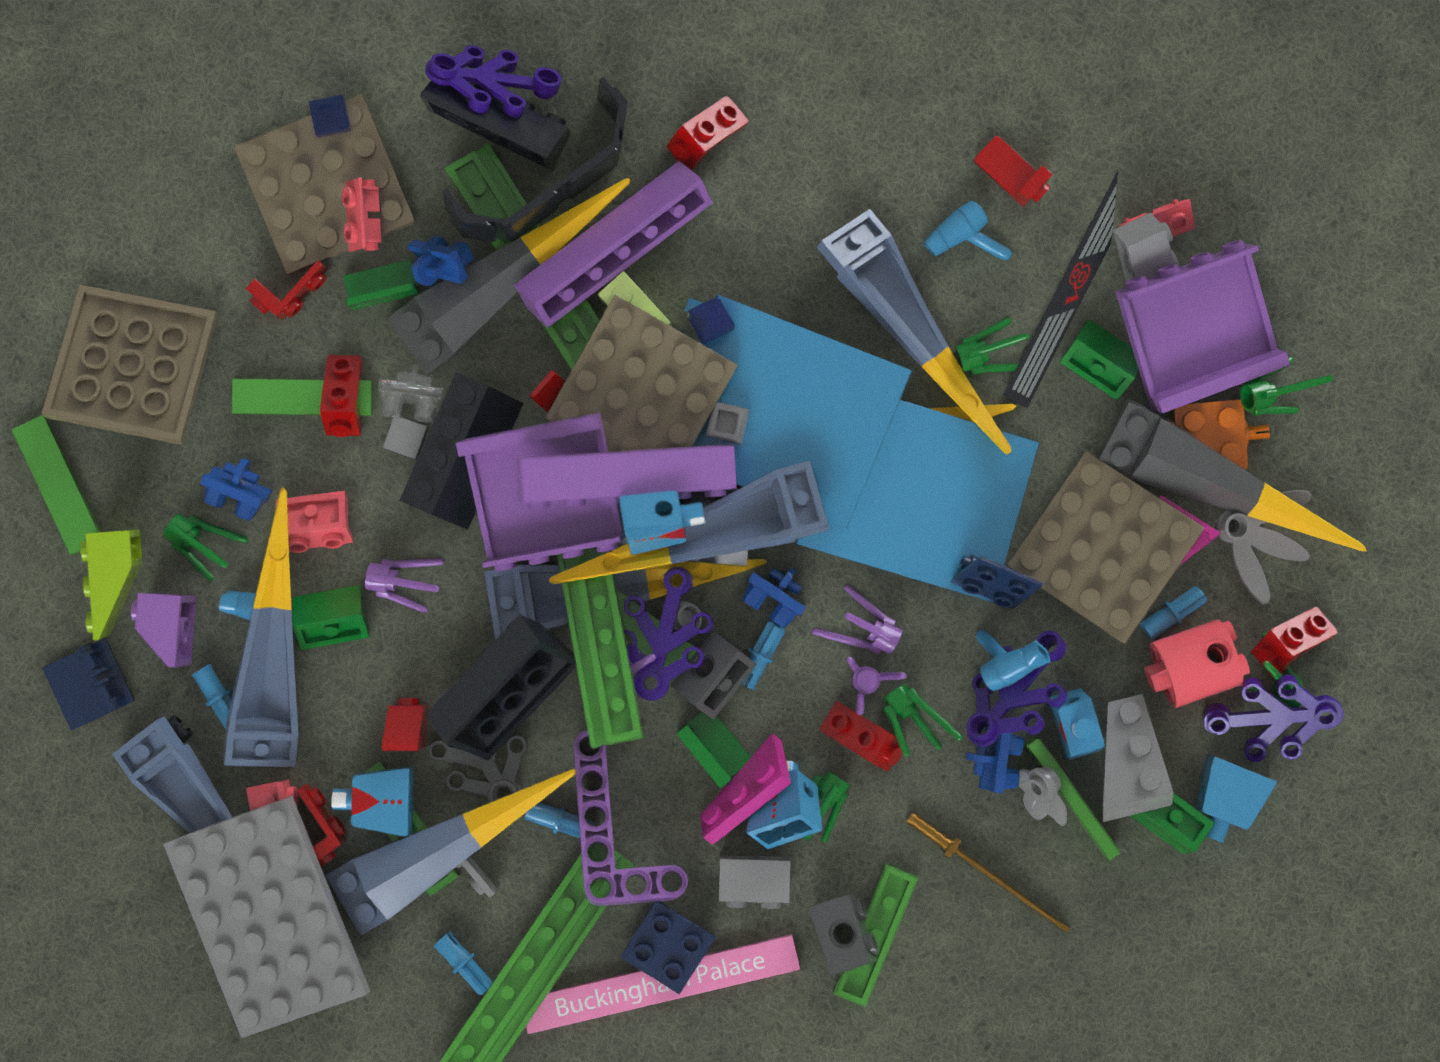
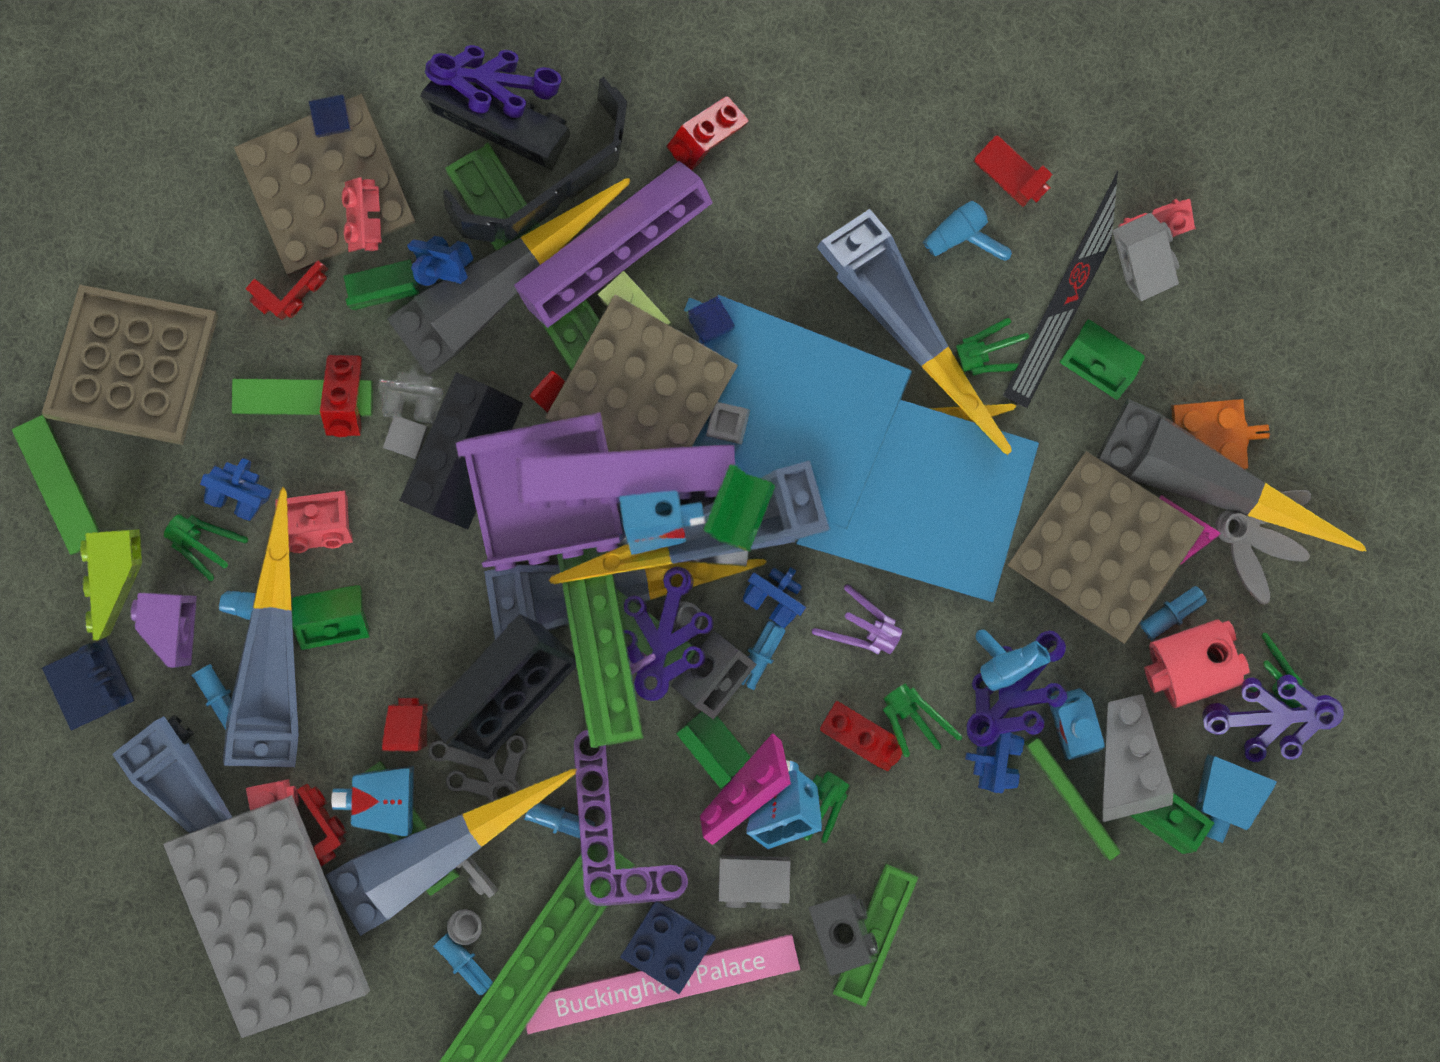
(383, 579): medium lavender plant -> none
(464, 927): none -> light grey plate
(739, 508): none -> green panel
(867, 680): medium lavender plant -> none
(951, 846): pearl gold sword -> none
(995, 581): dark blue hinge -> none
(1041, 794): light grey plate -> none
(1200, 327): medium lavender panel -> none
(1259, 395): green plant -> none
(1293, 638): red bracket -> none

